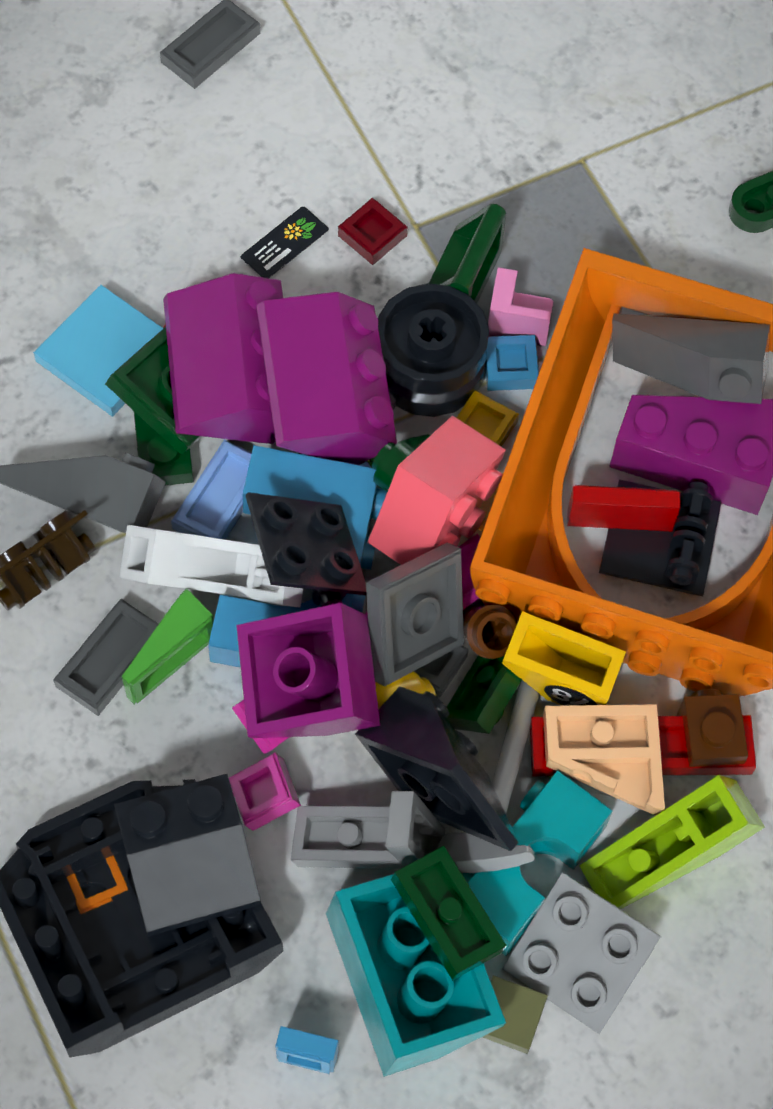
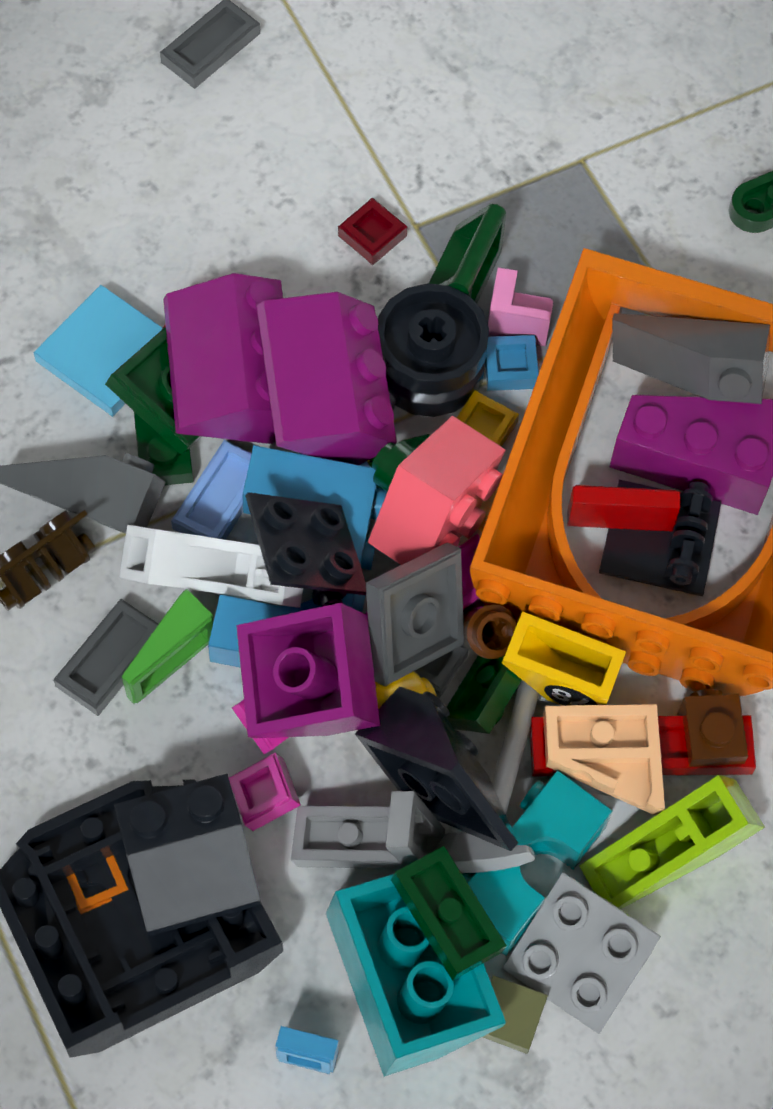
(284, 243): black sticker -> none

